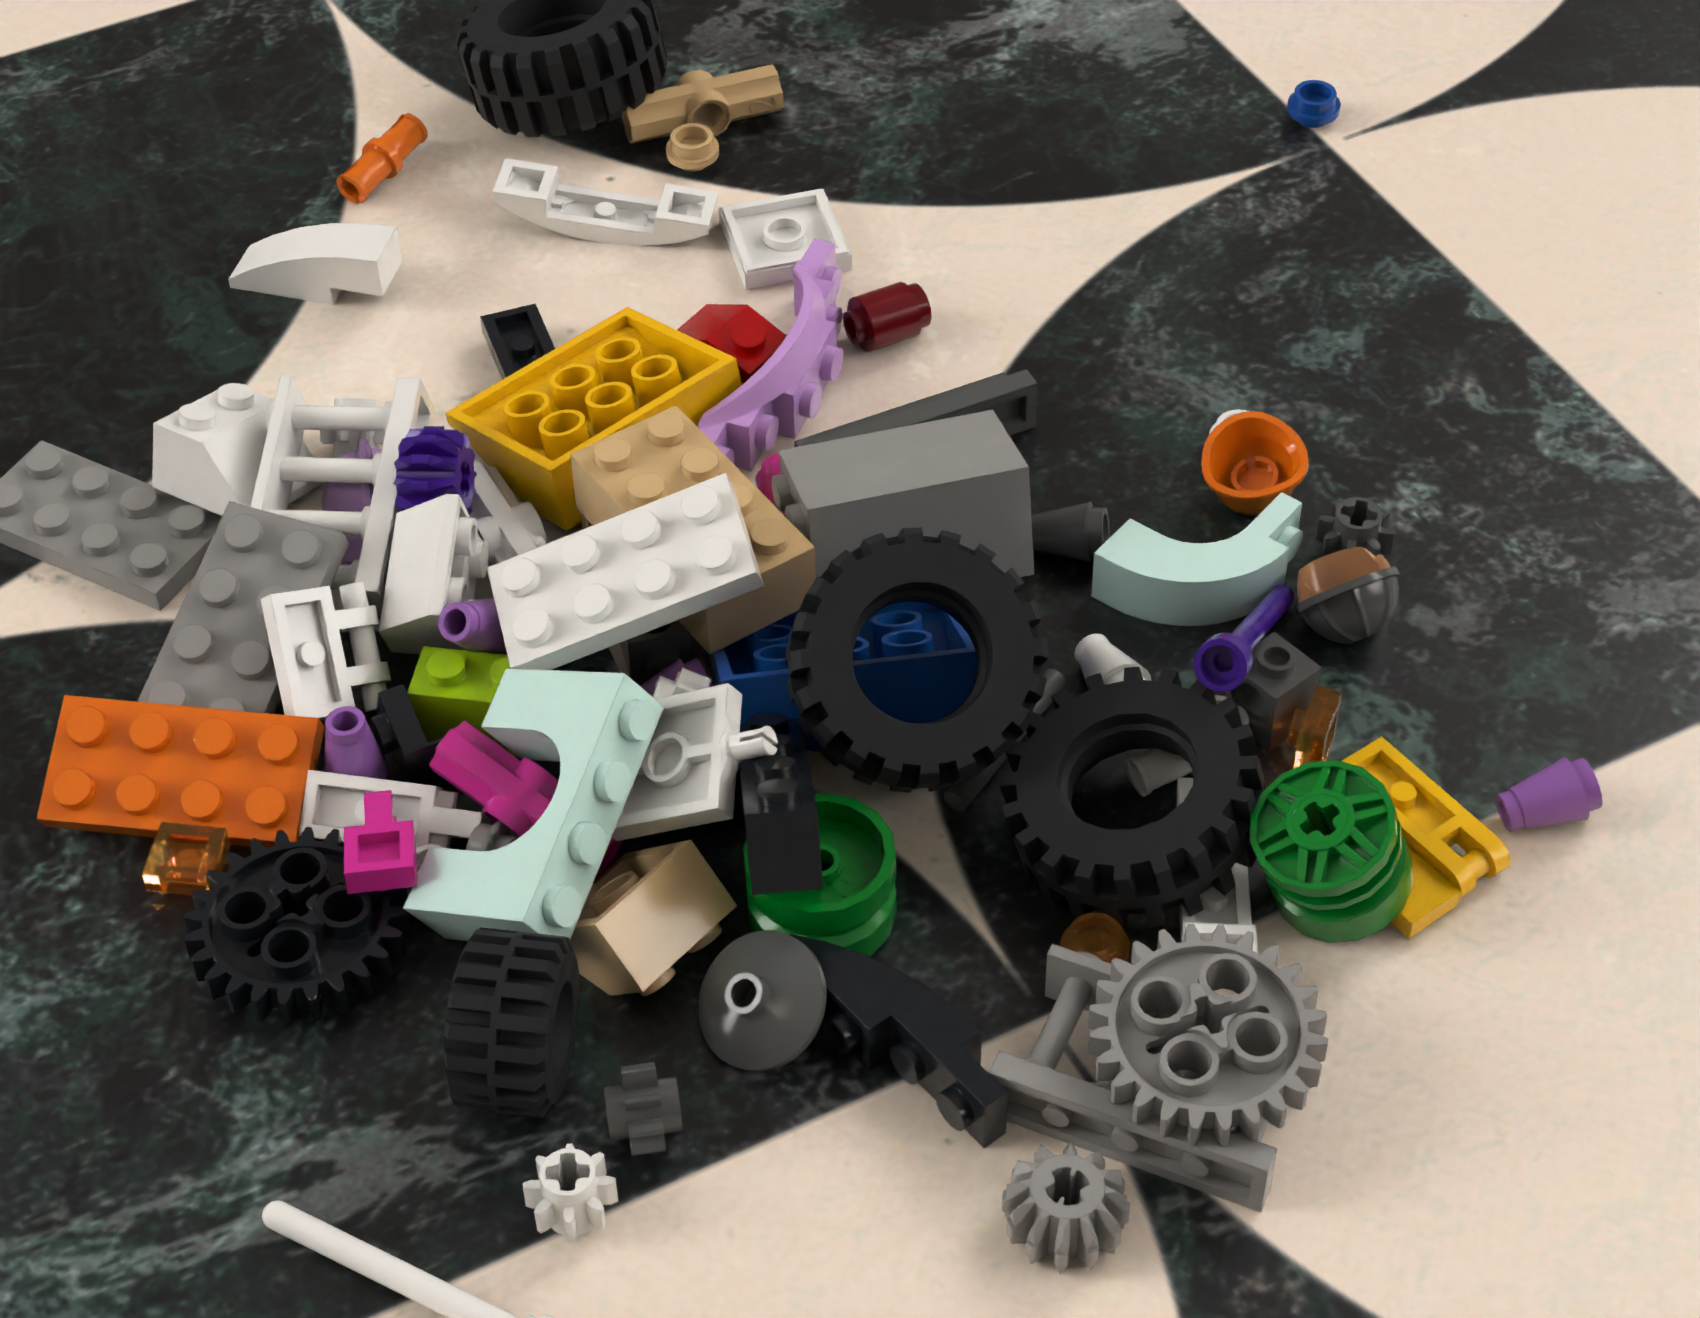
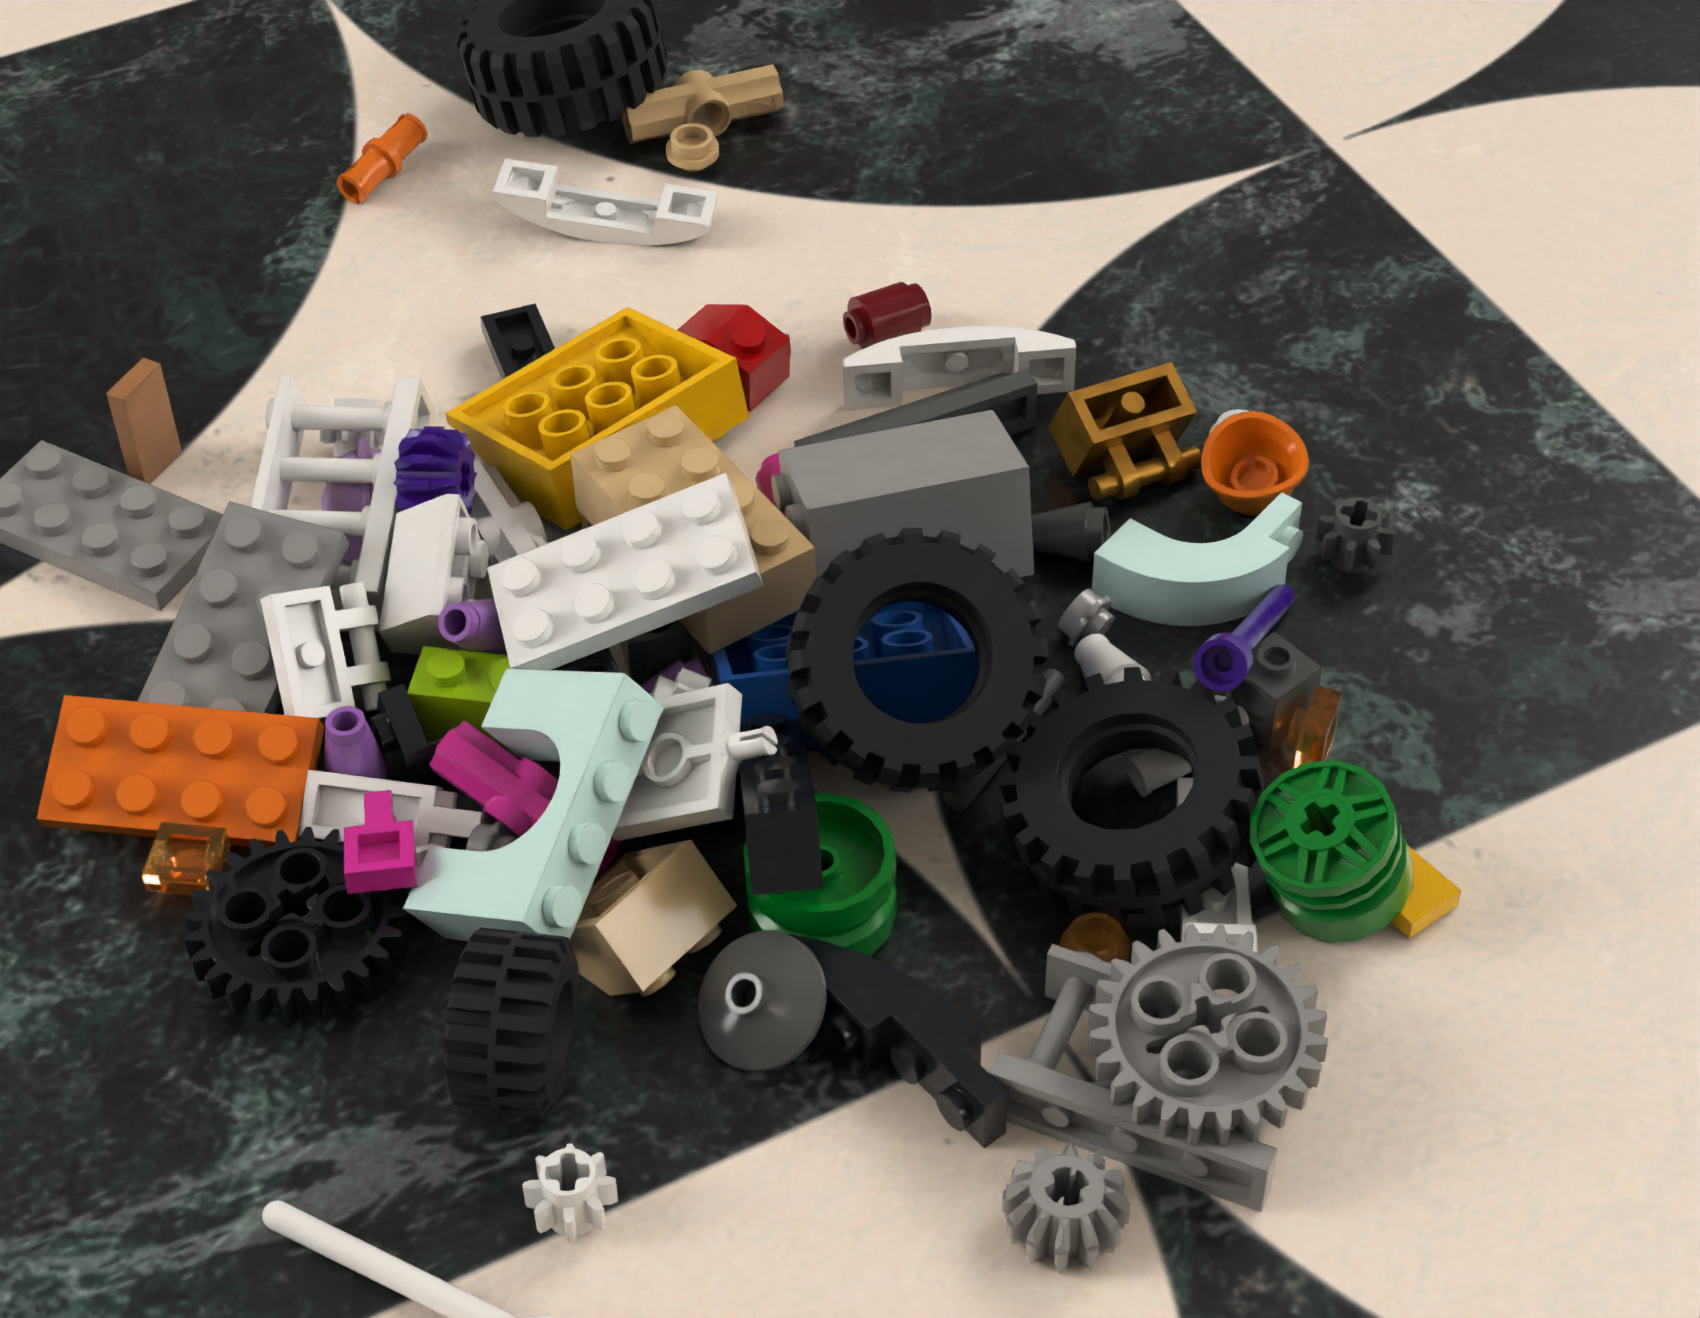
(144, 421): none -> medium nougat tile
(215, 449): white slope -> none
(321, 262): white slope -> none
(643, 1109): dark grey gear -> none
(775, 234): white tile -> none
(794, 377): lavender piece -> none
(955, 358): none -> white slope
(1086, 616): none -> light grey plate
(1123, 421): none -> pearl gold brick
(1314, 103): blue plate -> none
(1348, 594): dark grey piece -> none
(1433, 819): yellow plate -> none
(1551, 796): medium lavender cone -> none

